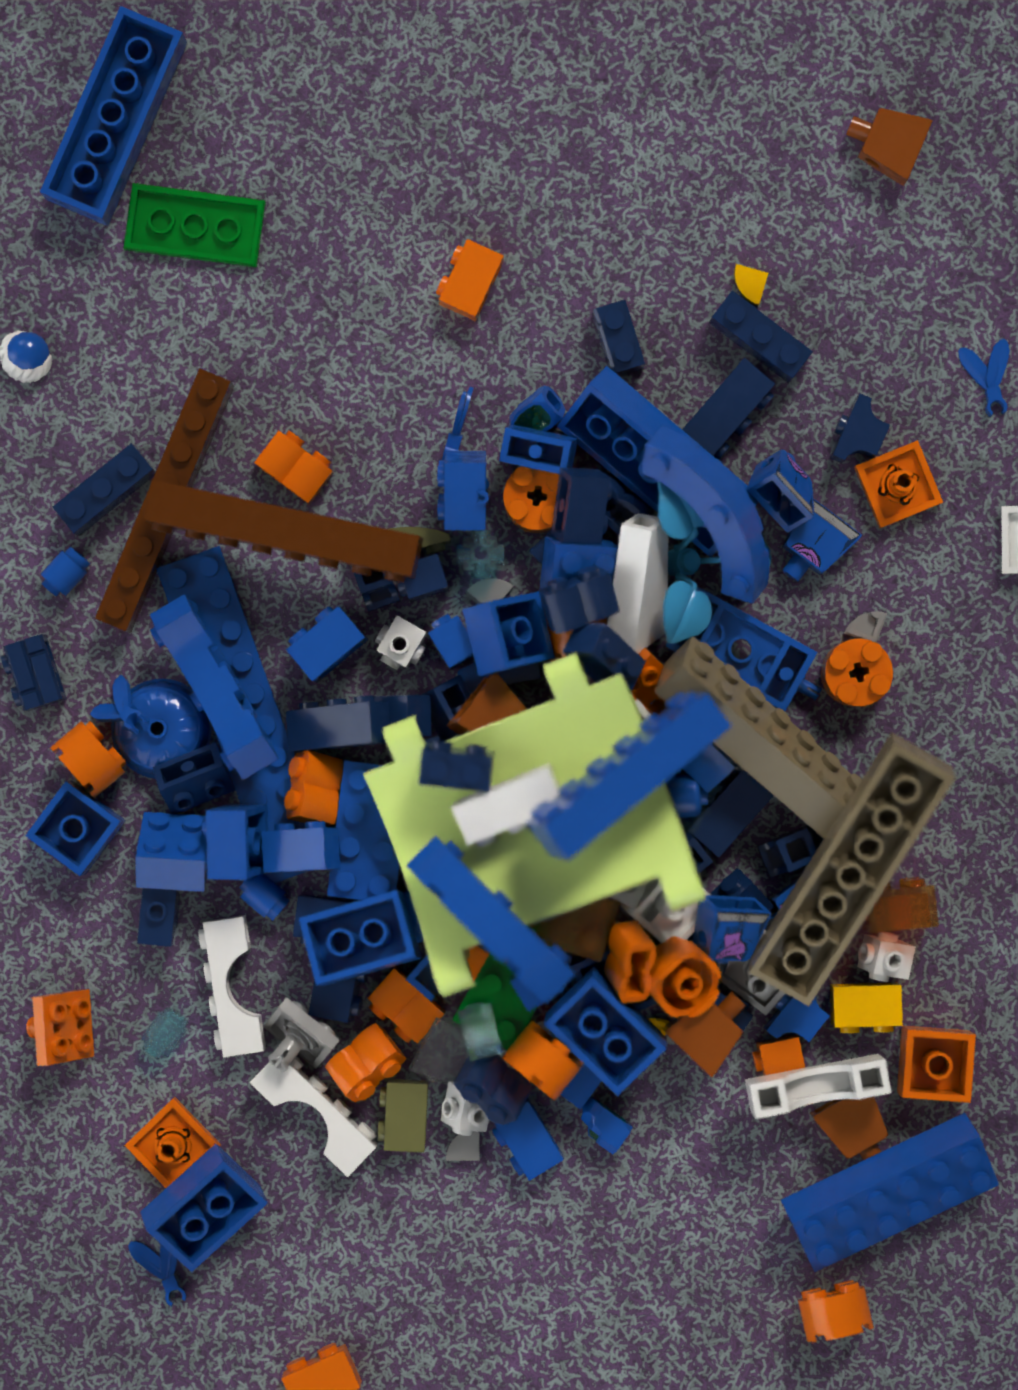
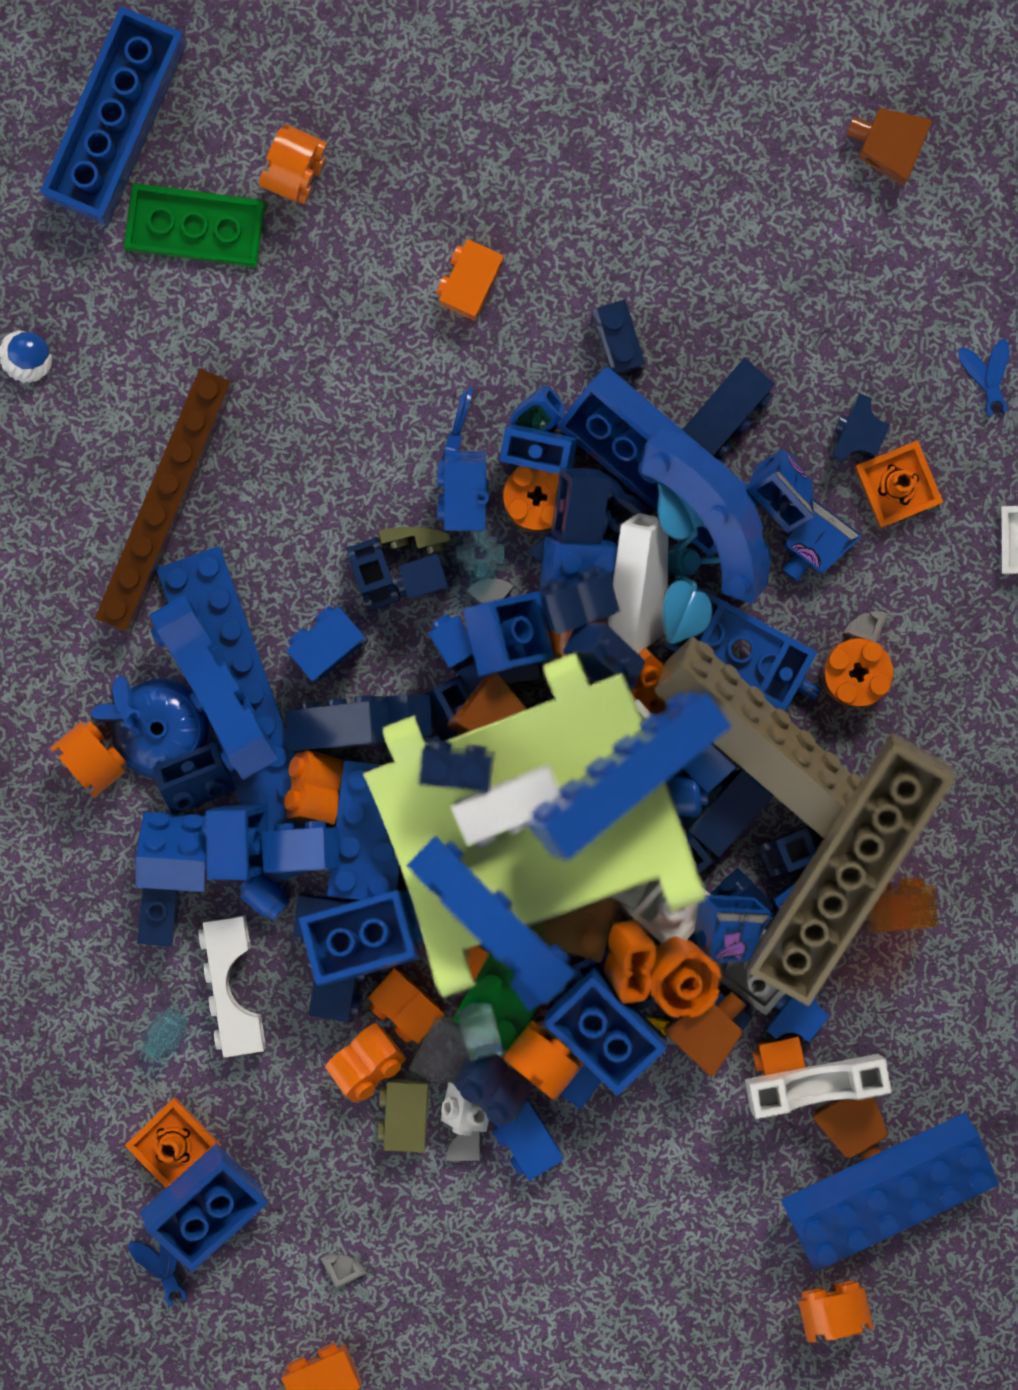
(33, 673): dark blue brick -> none
(56, 1027): orange plate -> none
(64, 572): blue brick -> none
(75, 828): blue brick -> none
(104, 490): dark blue brick -> none
(283, 529): reddish brown brick -> none
(292, 163): none -> orange brick
(295, 467): orange brick -> none
(299, 1035): light grey plate -> none
(342, 1269): none -> light grey tile
(347, 1141): white arch -> none
(400, 630): white brick -> none
(422, 978): blue panel -> none
(605, 1125): blue rock -> none
(750, 283): yellow tile -> none
(760, 337): dark blue brick -> none
(866, 1006): yellow brick -> none
(885, 956): white brick -> none
(936, 1064): orange brick -> none

